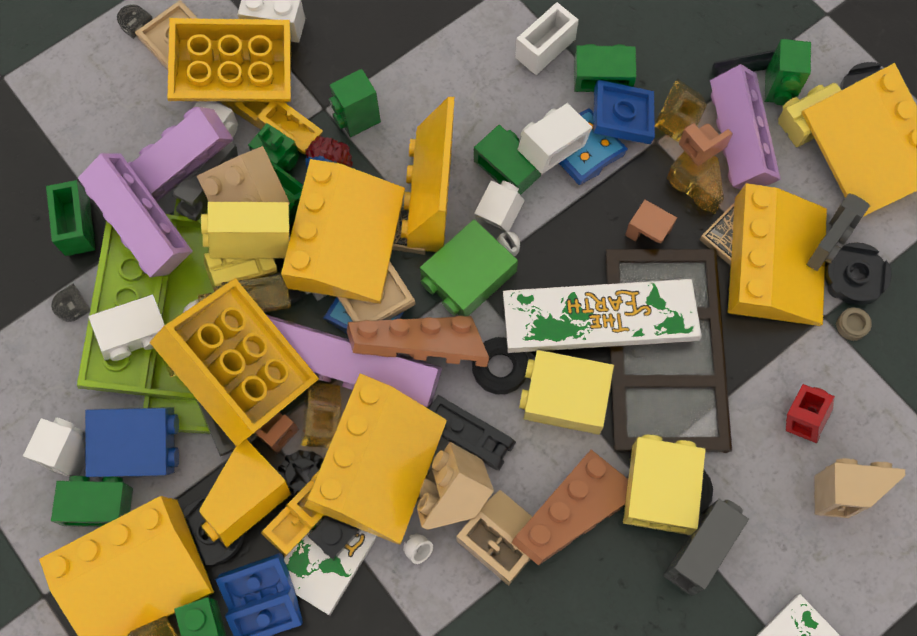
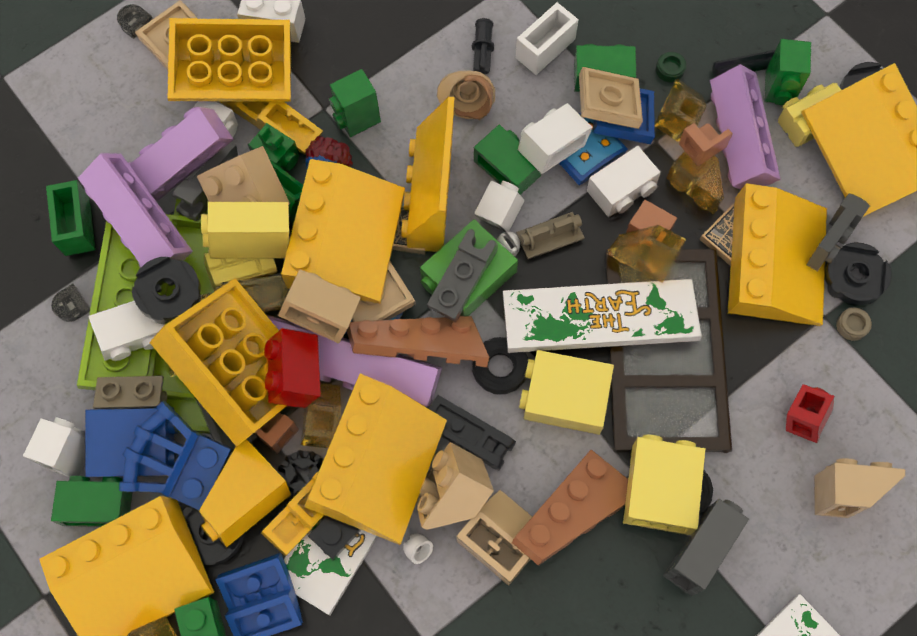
(129, 392): none -> dark tan hinge
(148, 285): none -> black plate
(194, 470): none -> blue plate
(292, 368): none -> red brick
(319, 306): none -> tan slope
(461, 277): none -> dark grey plate
(472, 93): none -> tan piece
(483, 45): none -> black axle
(551, 235): none -> dark tan hinge
(610, 98): none -> tan tile
(623, 182): none -> white piece
(649, 250): none -> clear yellow slope
(670, 66): none -> dark green tile

